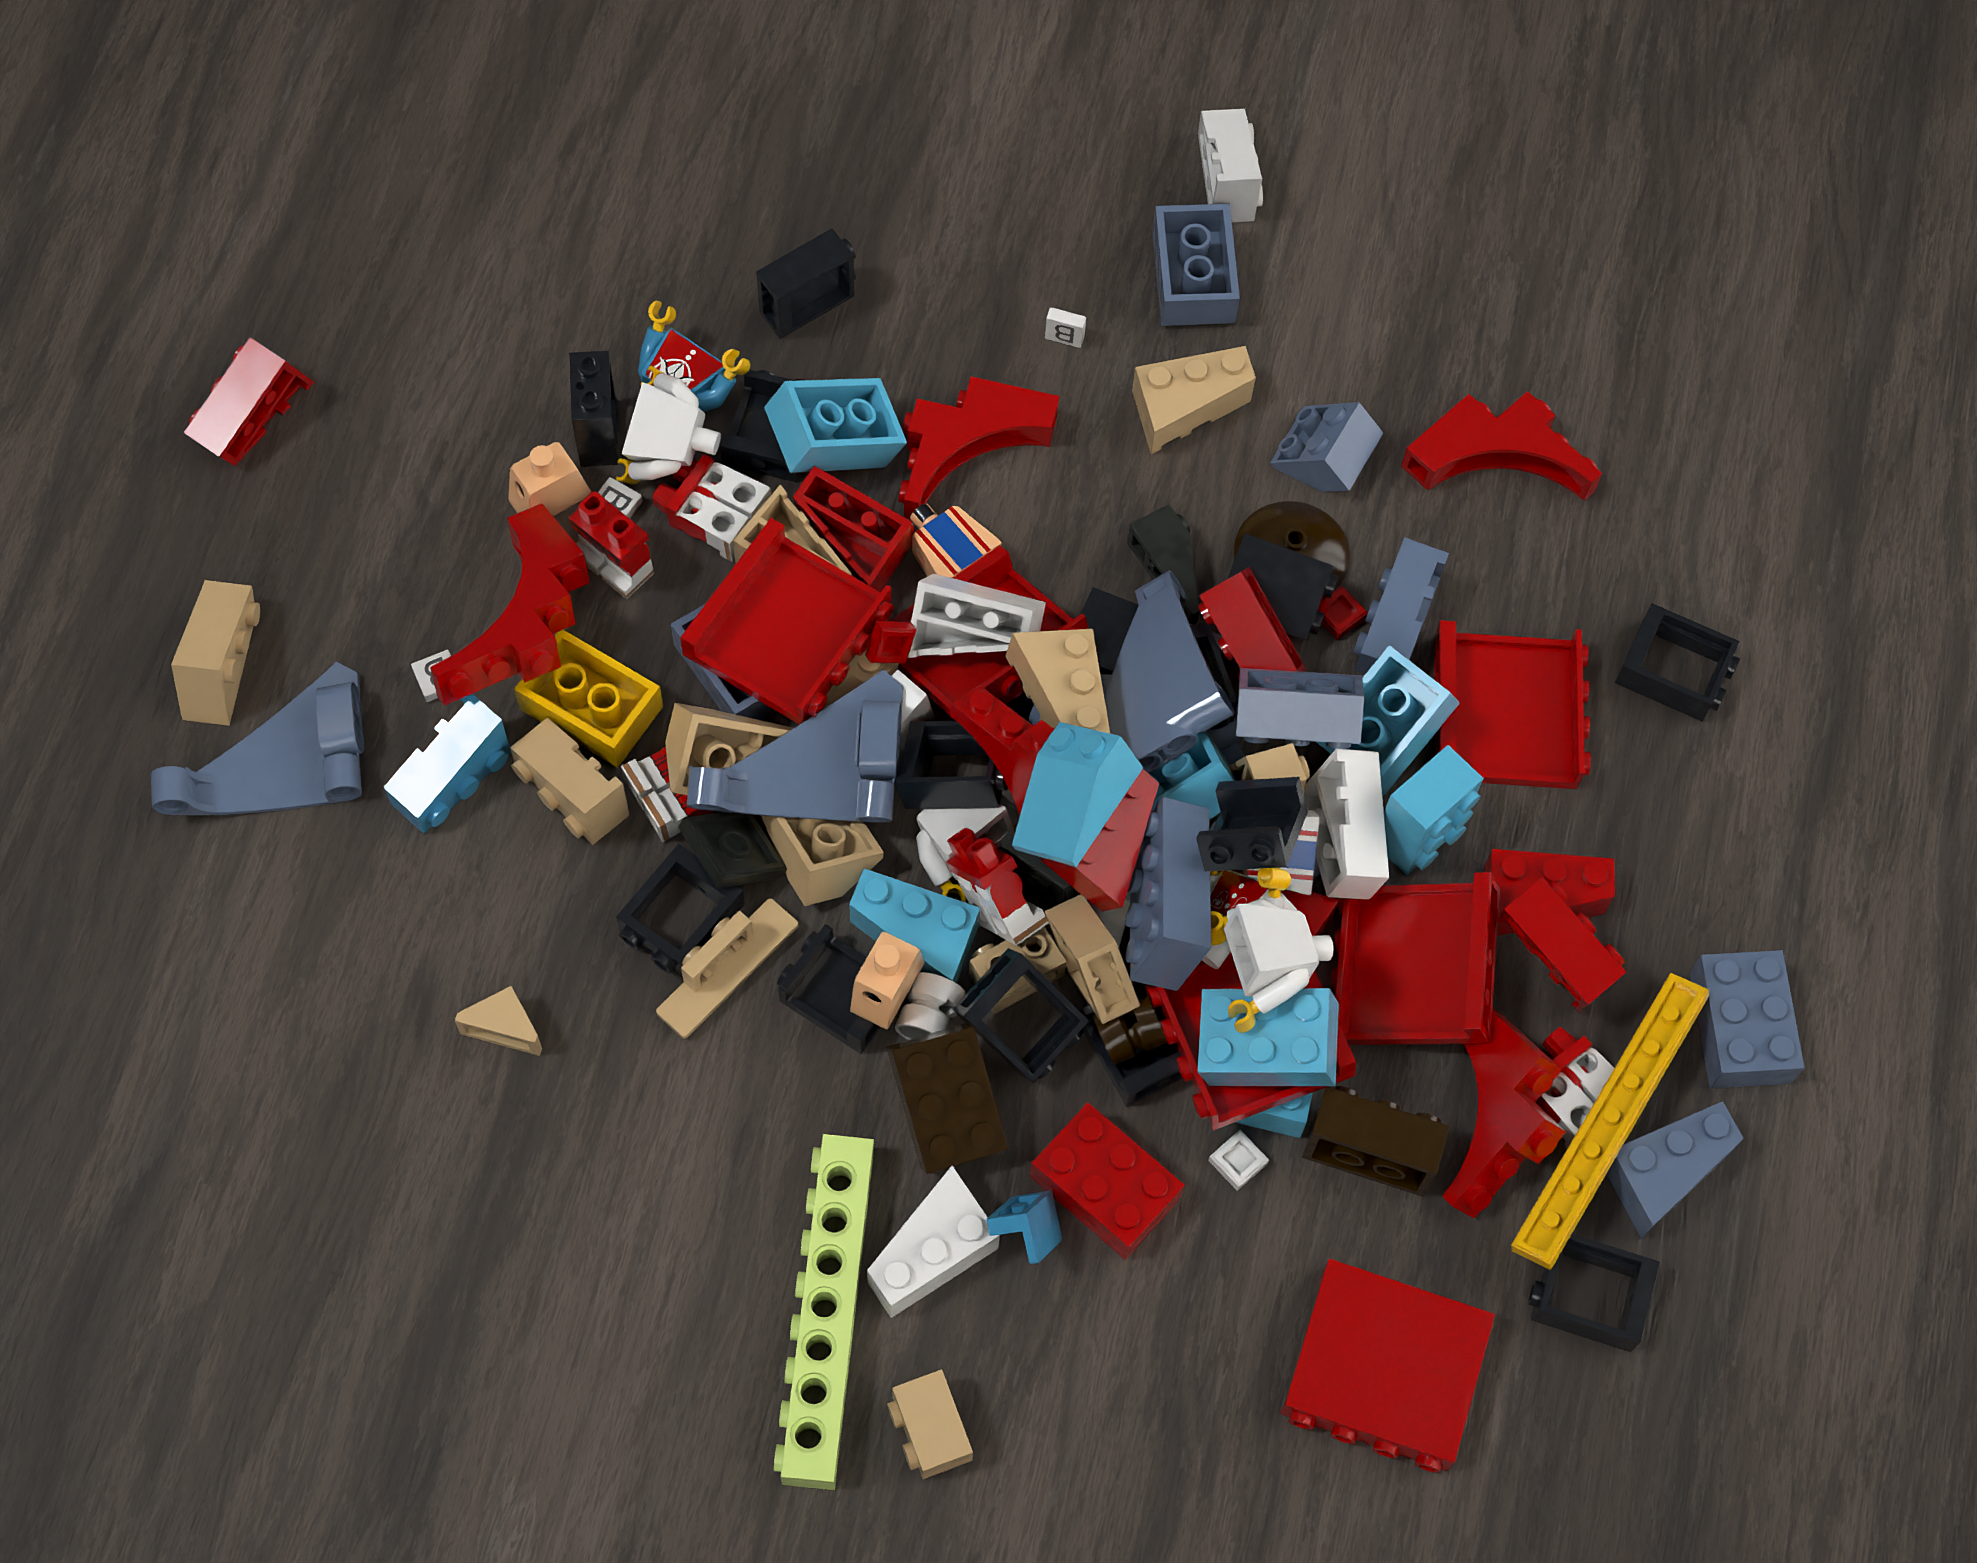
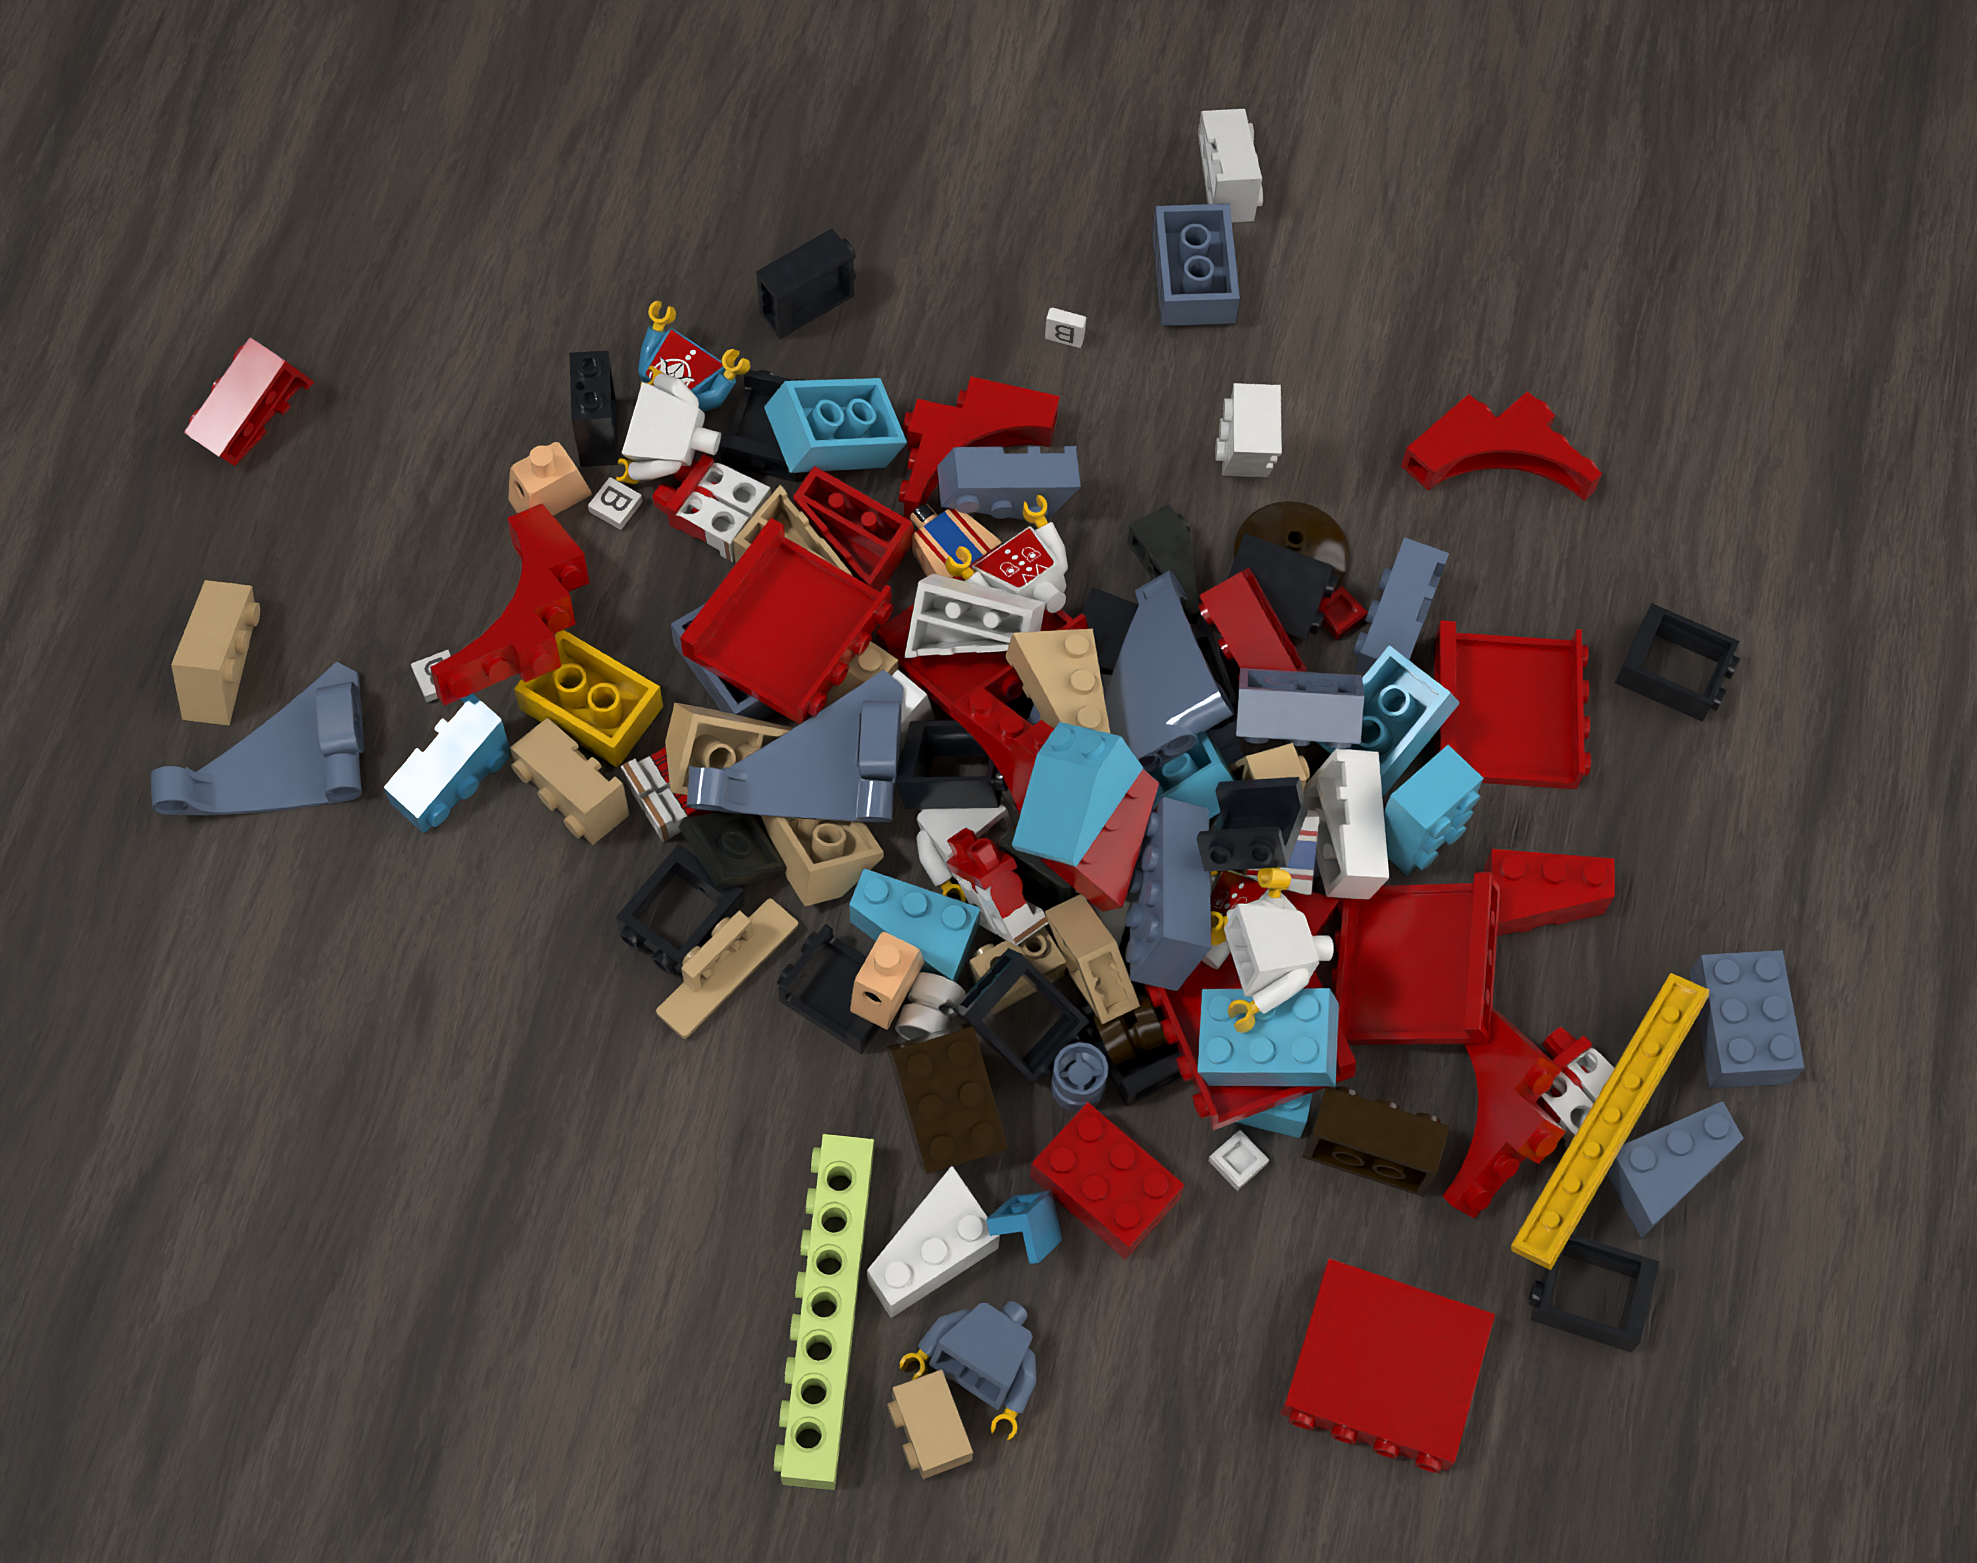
(500, 1021): tan slope -> none
(612, 544): red hips -> none
(890, 642): red tile -> none
(983, 1354): none -> sand blue torso
(1000, 483): none -> sand blue wedge
(1025, 565): none -> torso
(1079, 1076): none -> sand blue wheel
(1190, 391): tan wedge -> none
(1250, 430): none -> white wedge
(1328, 446): sand blue slope -> none
(1564, 942): red wedge -> none

